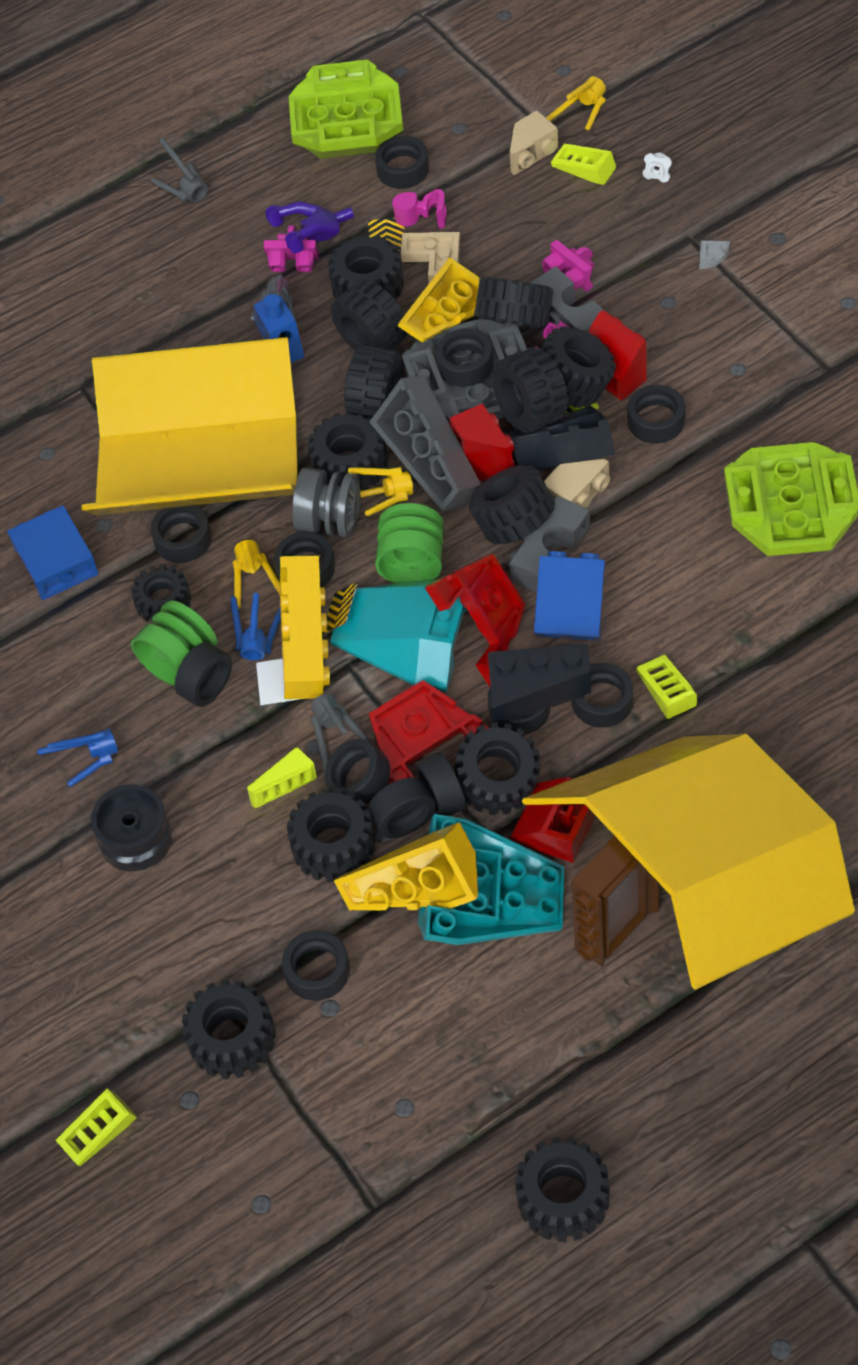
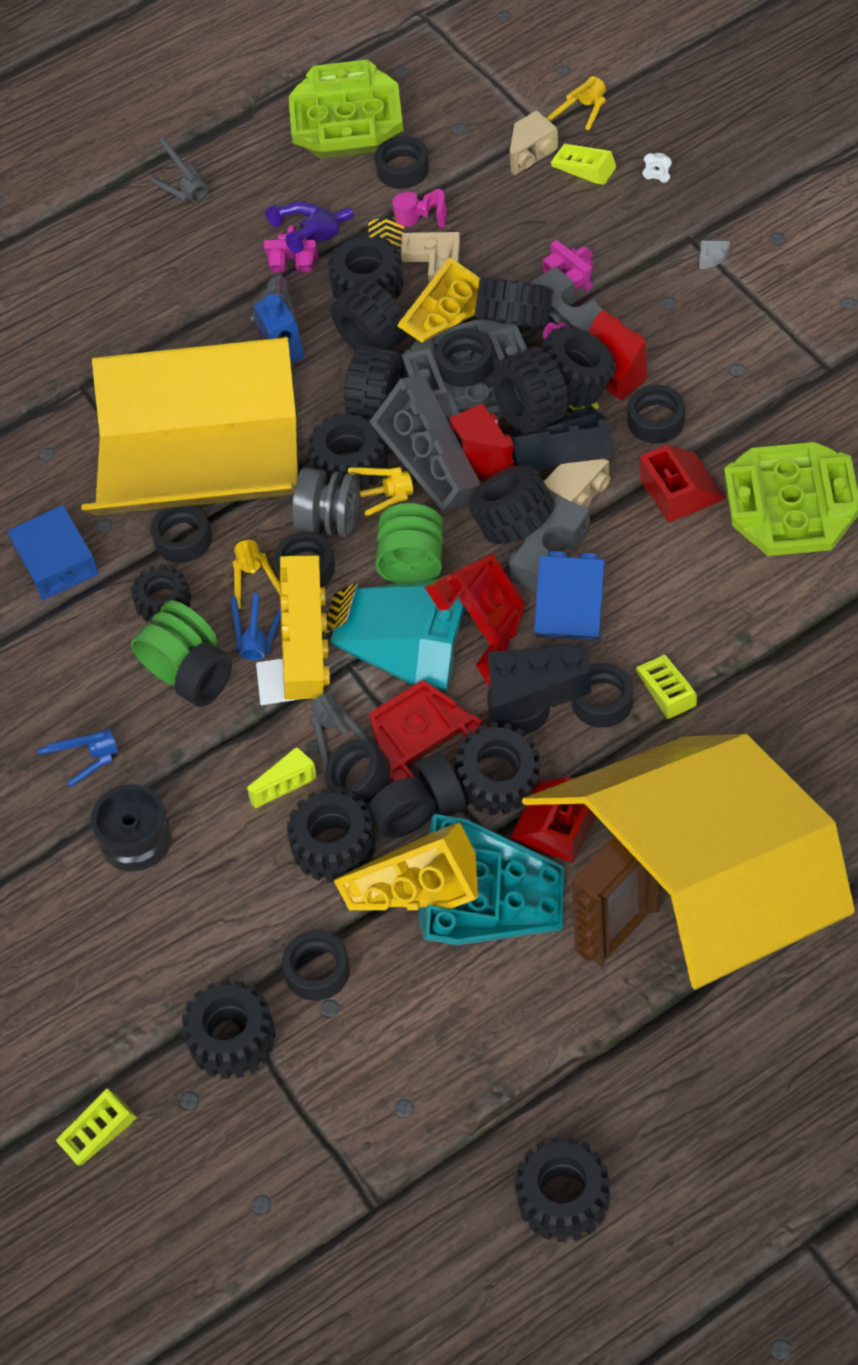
(677, 482): none -> red slope

